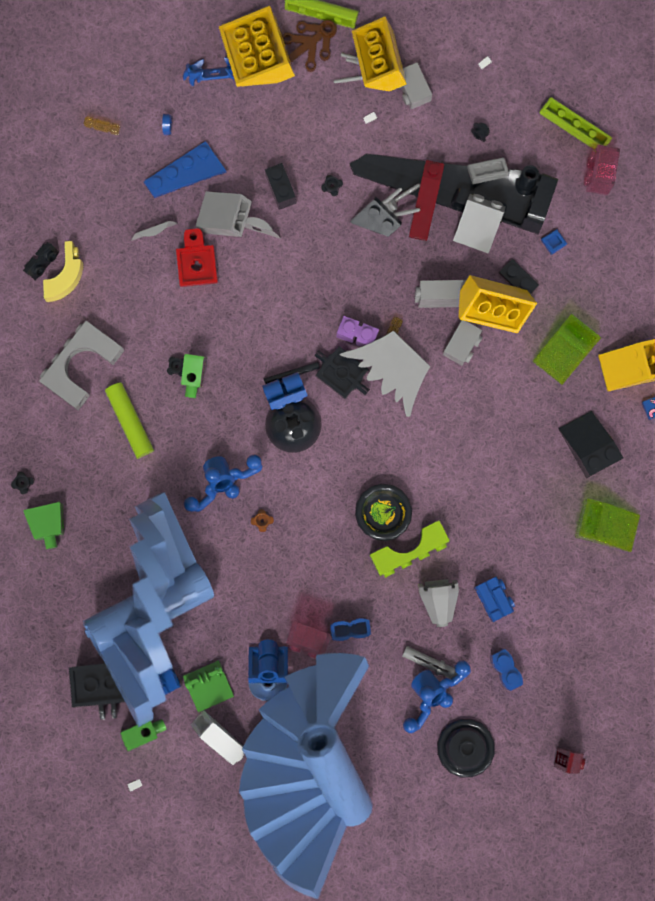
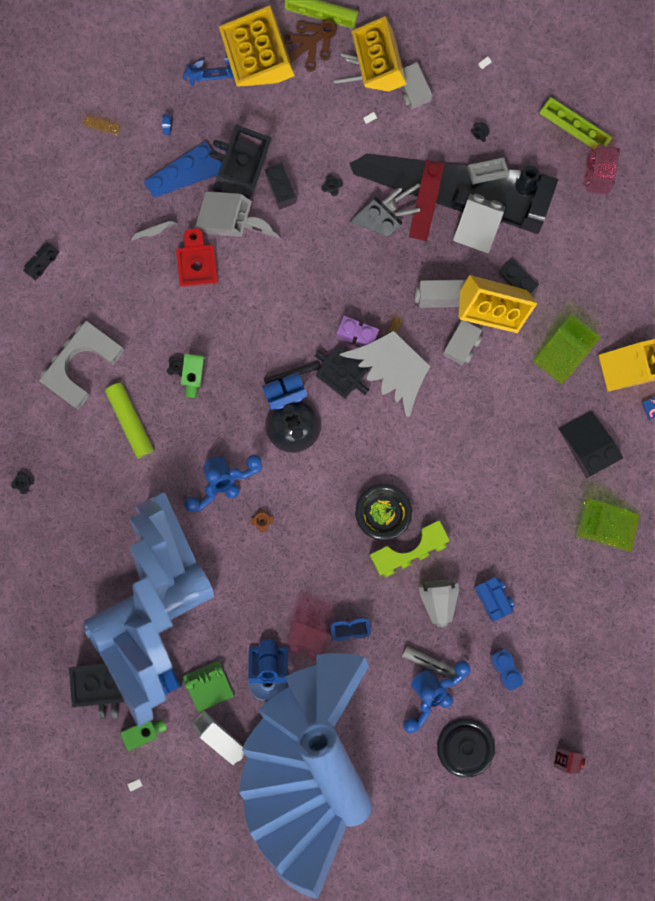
(46, 523): bright green torso -> none
(69, 277): light yellow arch -> none
(240, 162): none -> black piece
(554, 242): blue tile -> none

